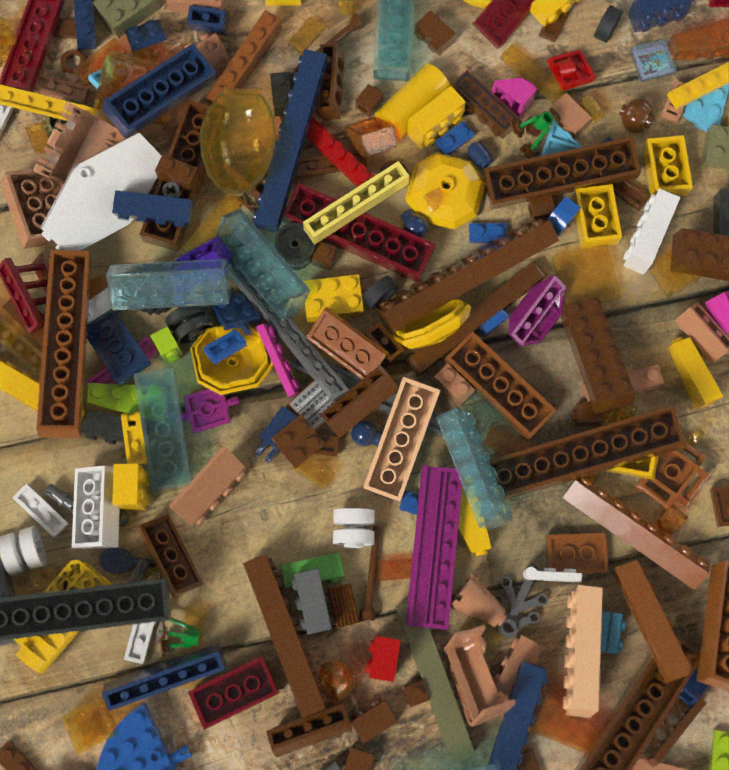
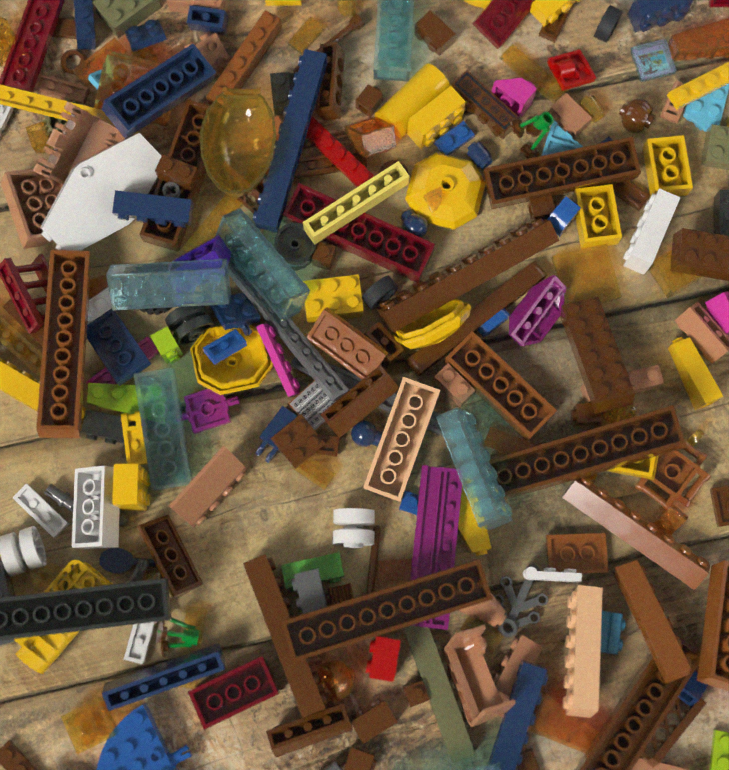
(386, 610): none -> reddish brown brick
(486, 232): blue plate -> none

